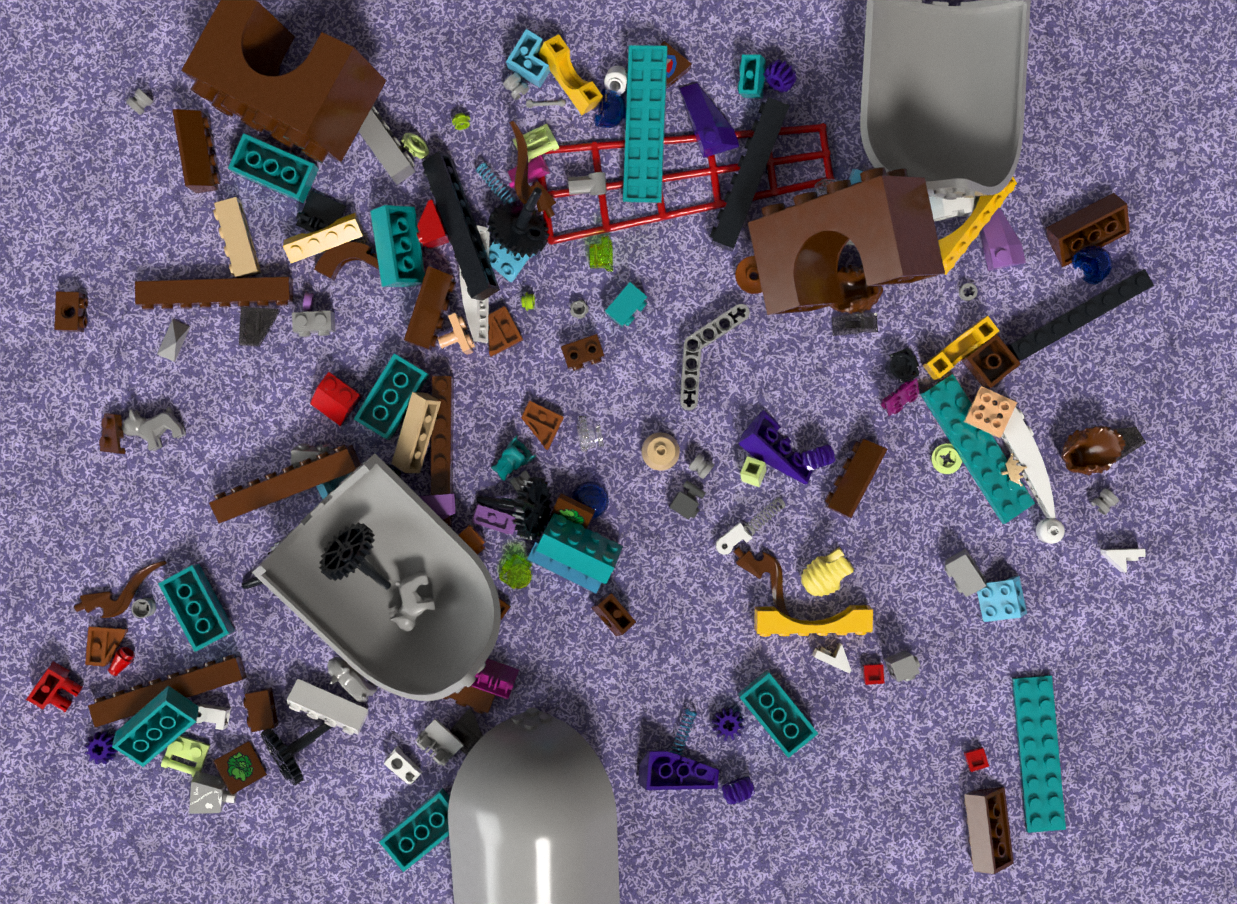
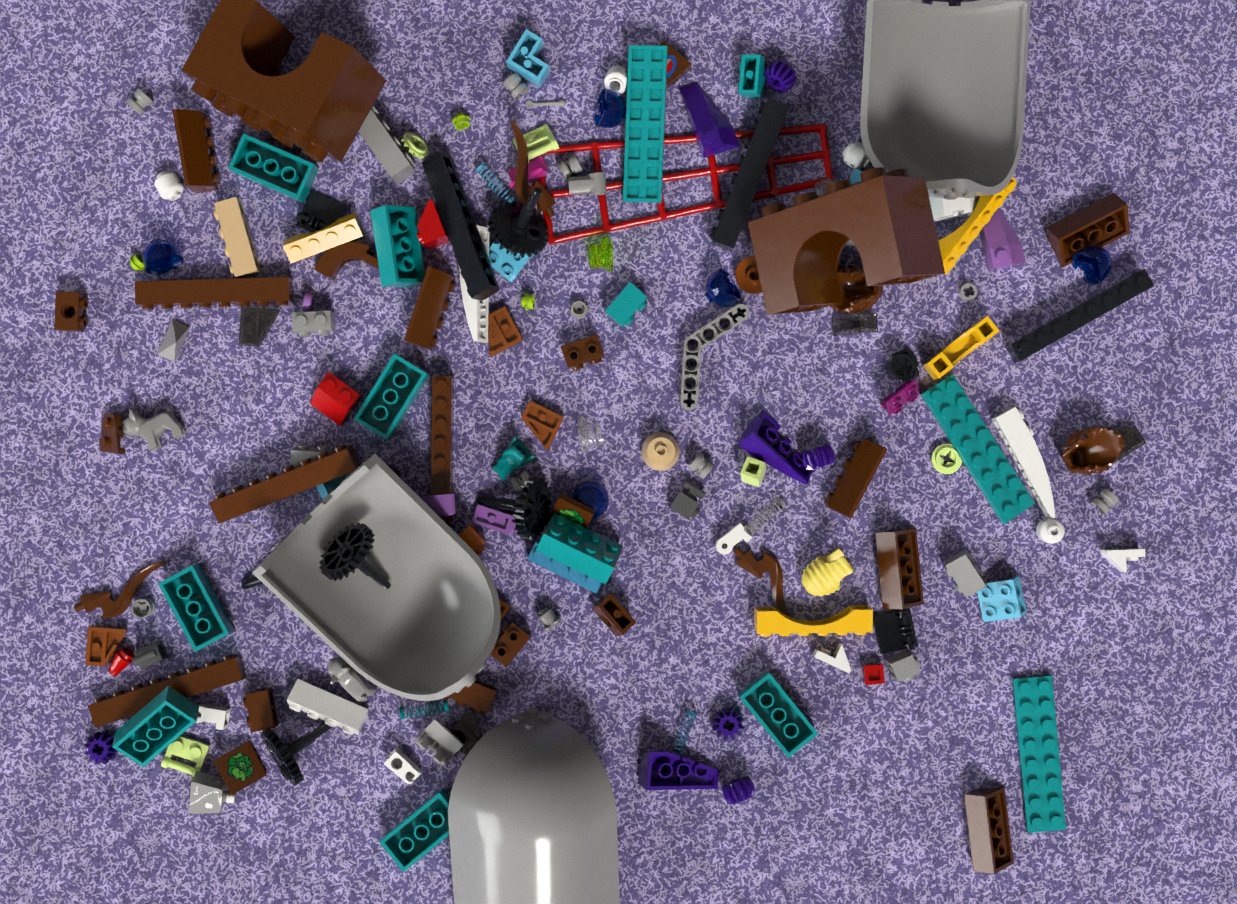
(46, 689): red brick -> none
(136, 262): none -> lime plate
(149, 655): none -> dark grey brick
(161, 256): none -> clear blue cylinder
(169, 185): none -> white head
(412, 602): light grey animal -> none
(416, 432): tan brick -> none
(446, 708): none -> teal piece
(458, 335): light nougat plate -> none
(496, 678): magenta hinge -> none
(510, 643): none -> reddish brown brick
(519, 574): clear neon green piece -> none
(548, 618): none -> light grey brick
(573, 165): none -> light grey wheel
(582, 93): yellow arch -> none
(721, 290): none -> clear blue cylinder
(856, 156): none -> white head
(895, 631): none -> black hinge
(899, 568): none -> reddish brown slope
(976, 759): red plate -> none
(990, 412): light nougat plate -> none
(991, 362): reddish brown brick -> none
(1013, 470): tan piece -> none

